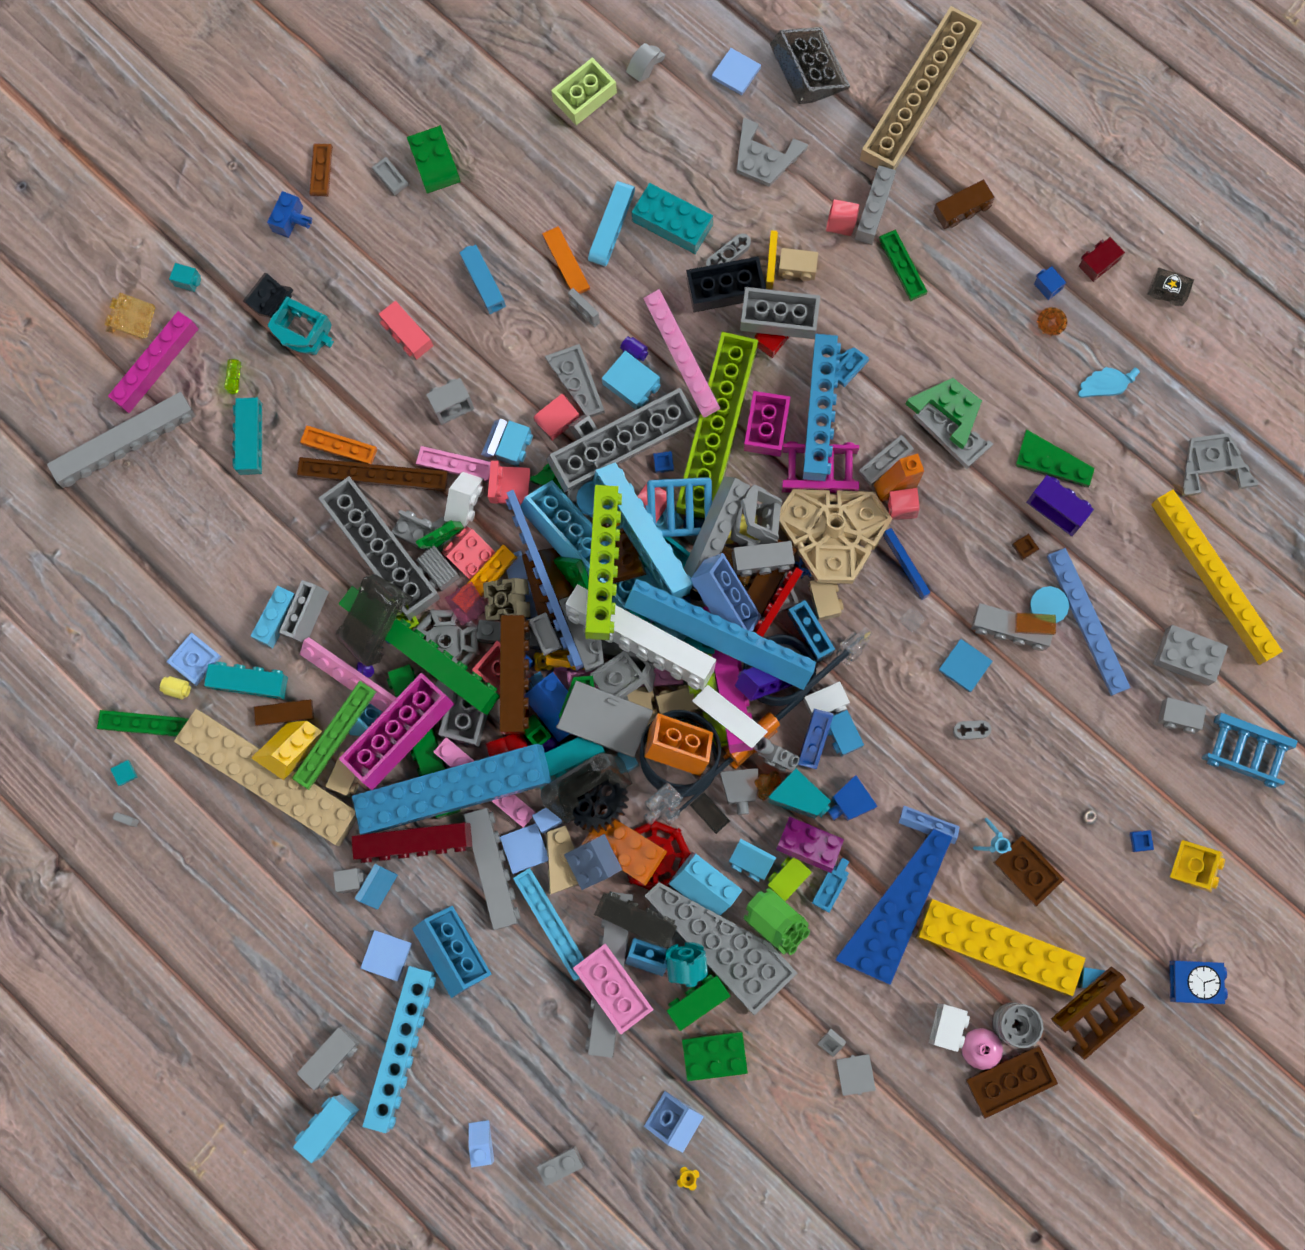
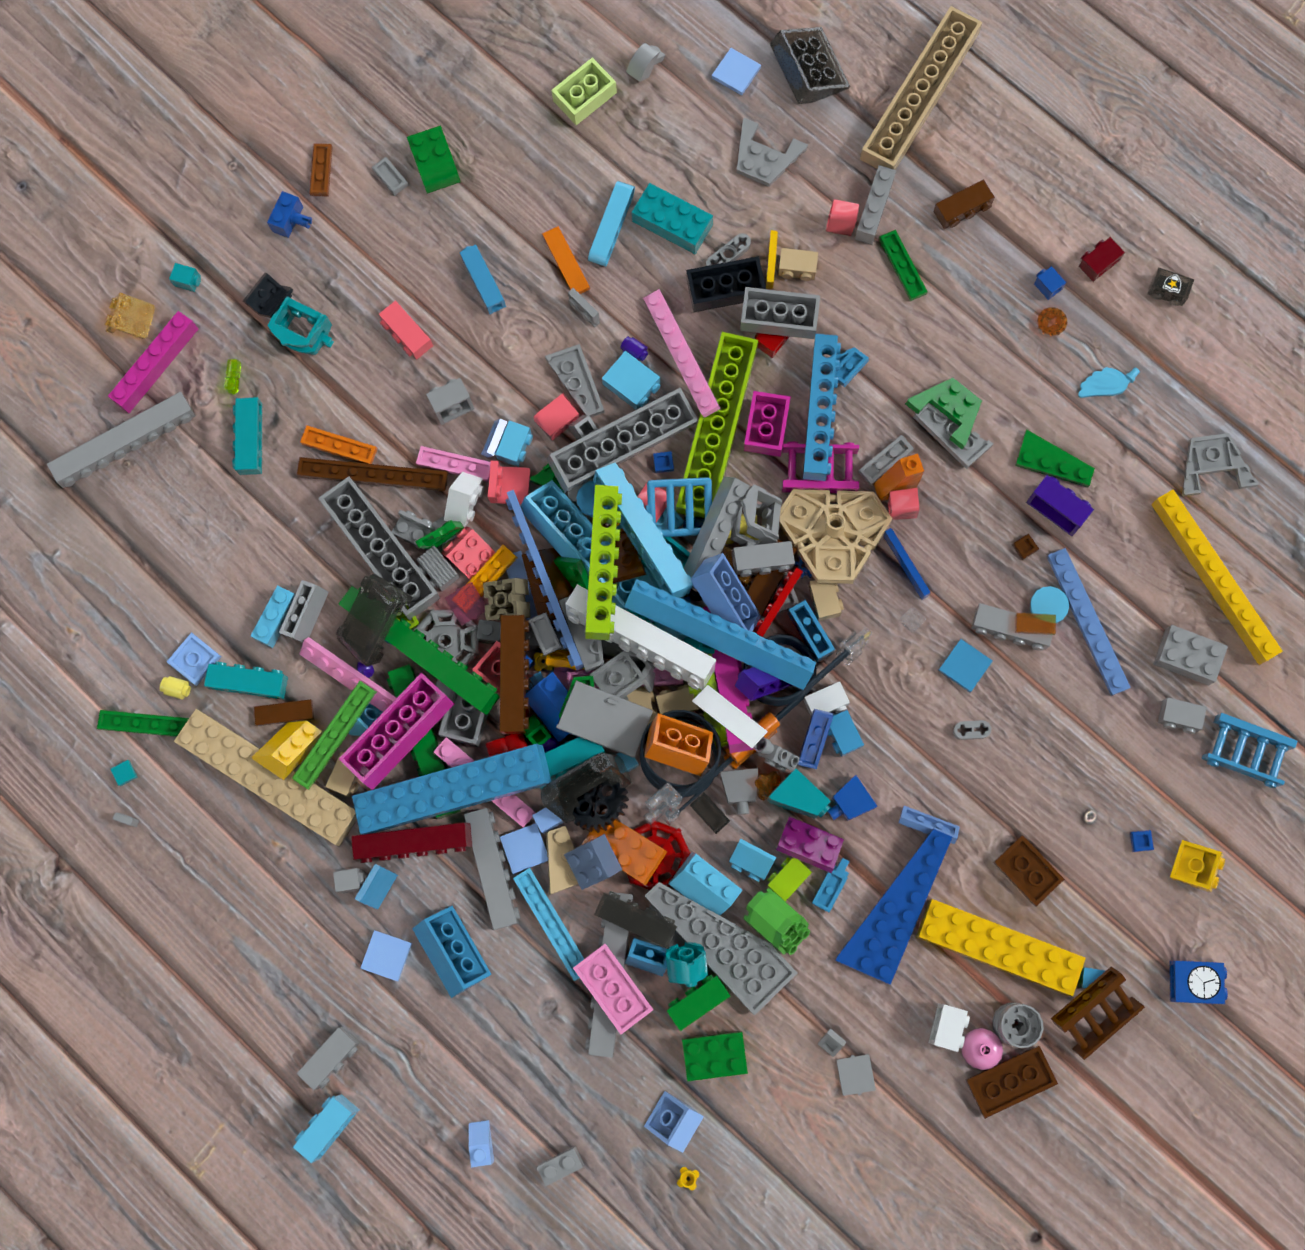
(374, 1119): medium azure brick -> none
(998, 843): medium azure plant -> none

